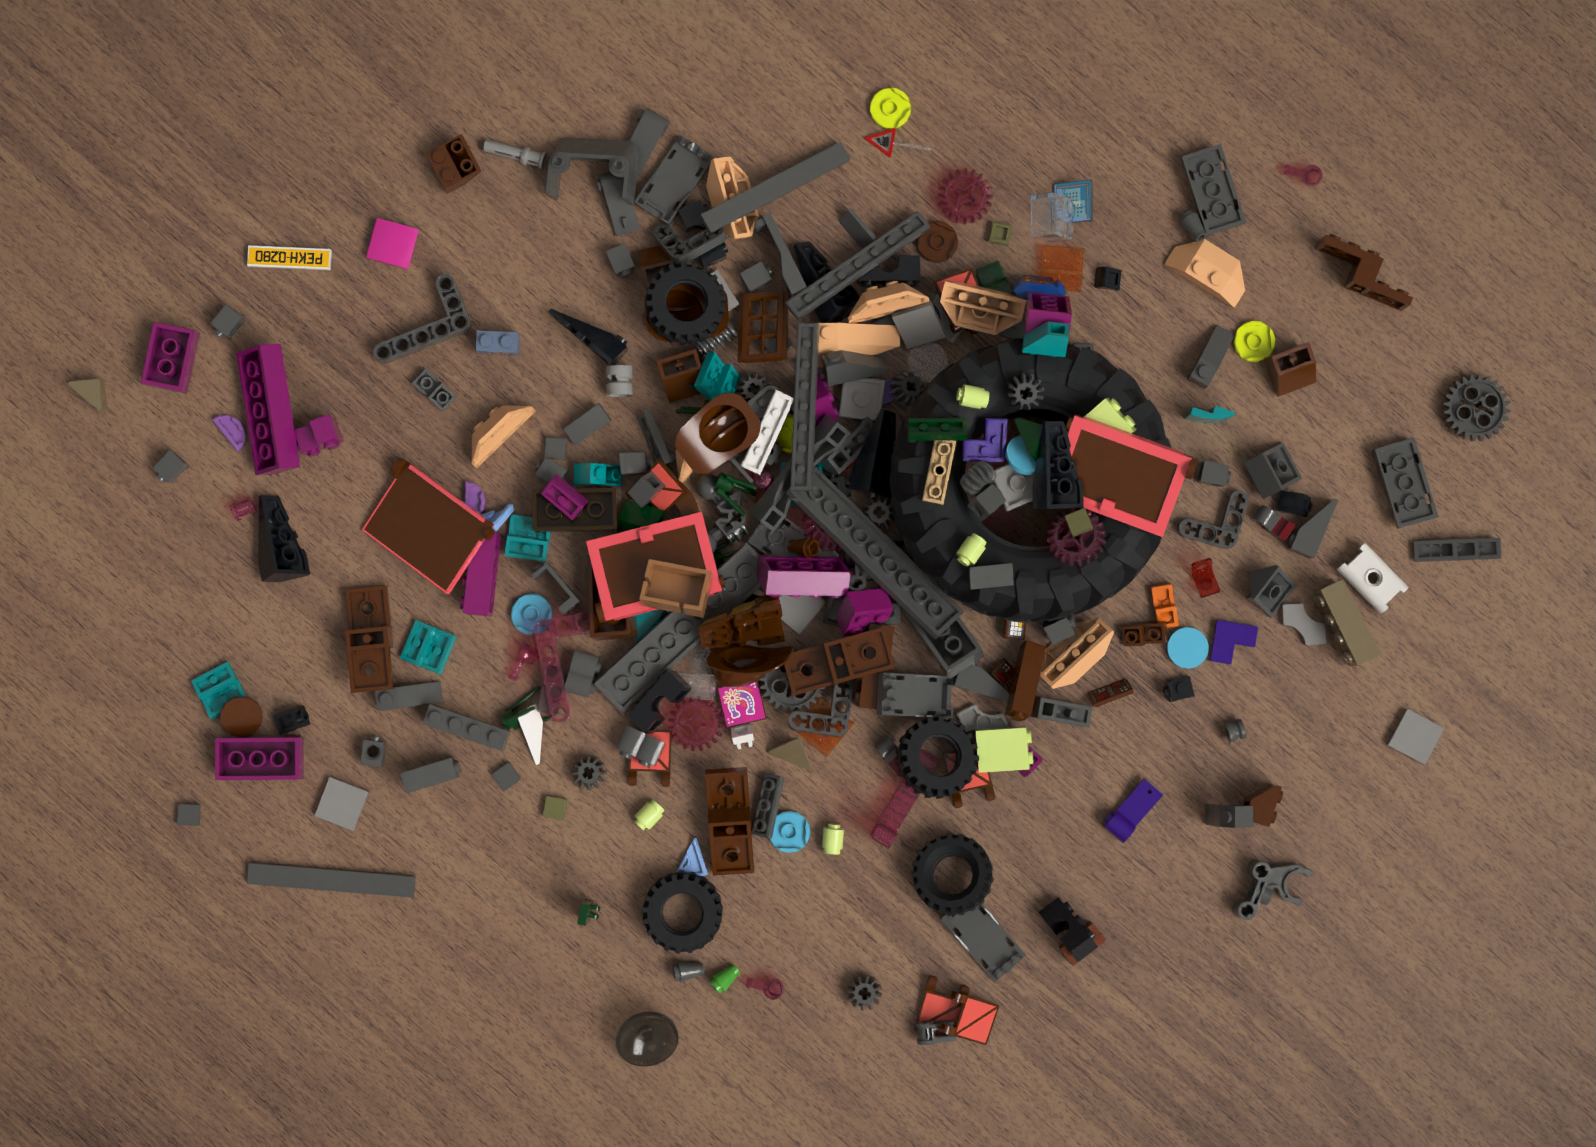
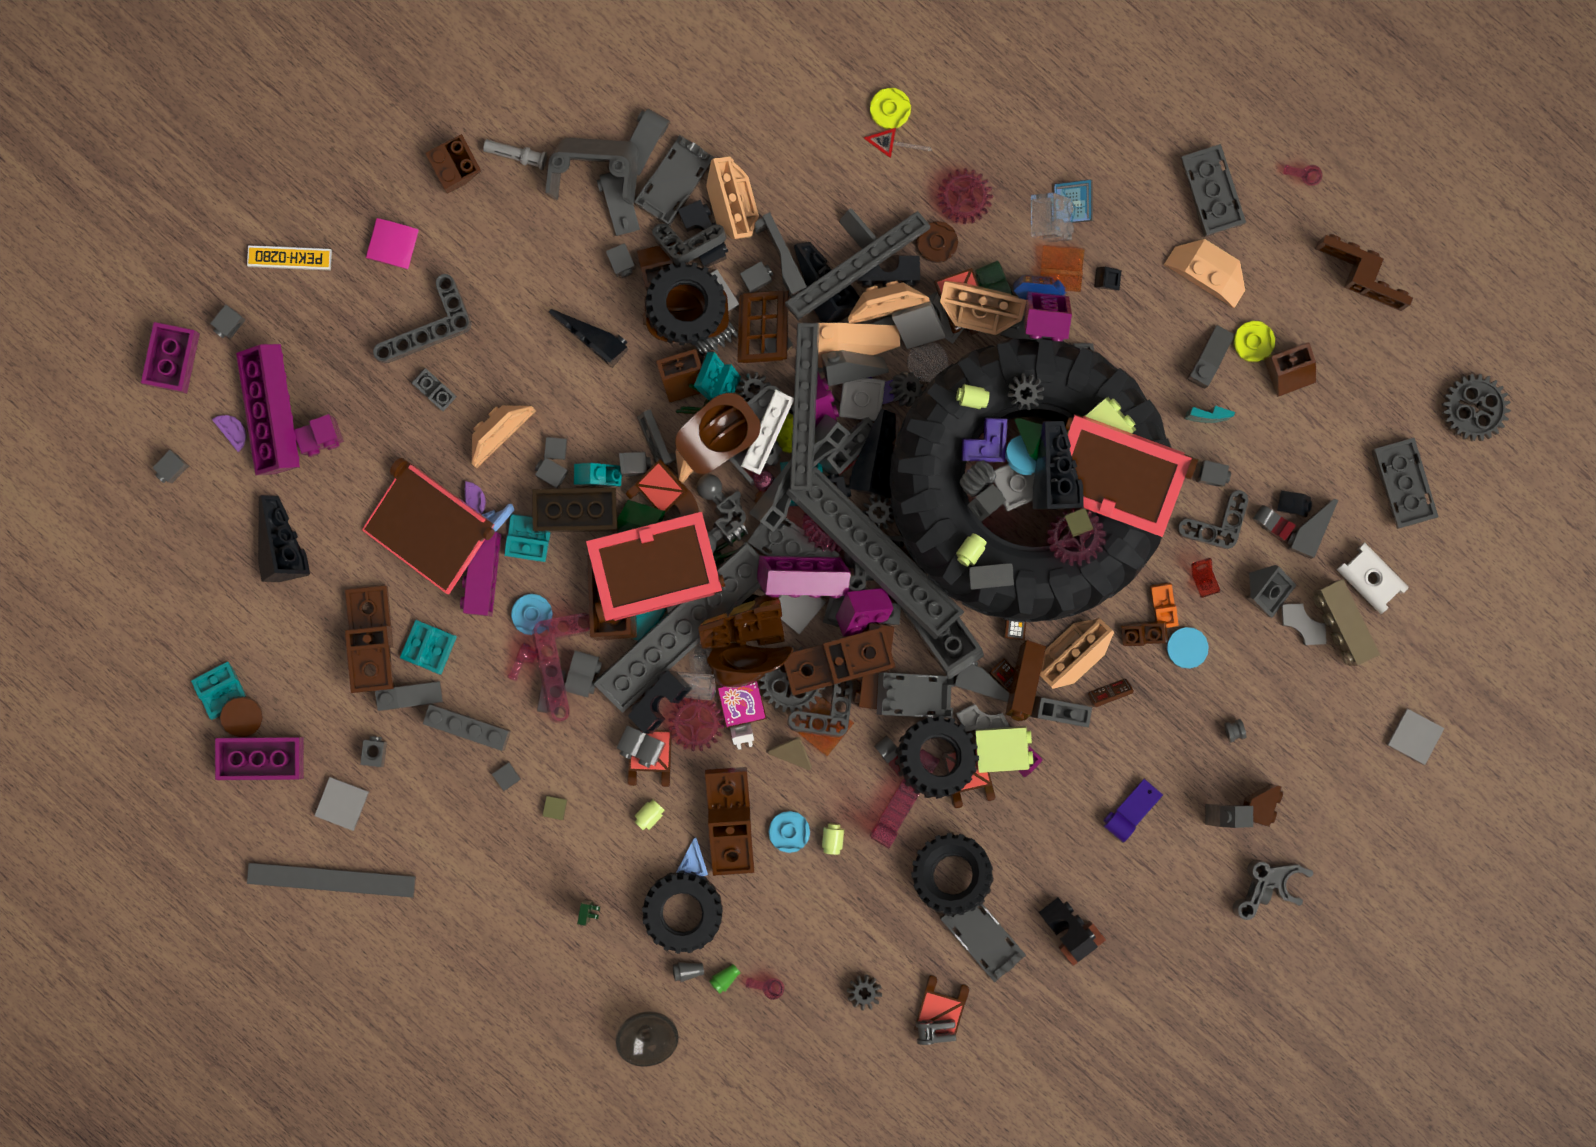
(92, 391): dark tan slope -> none
(188, 814): dark grey tile -> none
(243, 508): clear pink bush -> none
(291, 719): black bracket -> none
(430, 775): dark grey slope -> none
(498, 343): sand blue brick -> none
(510, 718): dark green plant -> none
(532, 728): white sticker -> none
(564, 497): magenta slope -> none
(573, 602): dark grey panel -> none
(587, 424): dark grey slope -> none
(596, 774): dark grey gear -> none
(619, 381): light grey wheel -> none
(646, 489): dark grey brick -> none
(676, 588): medium nougat piece -> none
(726, 483): dark green plant -> none
(766, 815): dark grey tile -> none
(774, 187): dark grey tile -> none
(806, 547): reddish brown cone -> none
(937, 429): dark green hinge -> none
(937, 484): tan tile -> none
(973, 1020): flag -> none
(1000, 233): olive tile -> none
(1047, 339): teal slope -> none
(1060, 629): dark grey brick -> none
(1178, 689): black bracket -> none
(1192, 224): dark grey cone -> none
(1228, 634): dark purple tile -> none
(1272, 470): dark grey slope -> none
(1457, 549): dark grey slope -> none

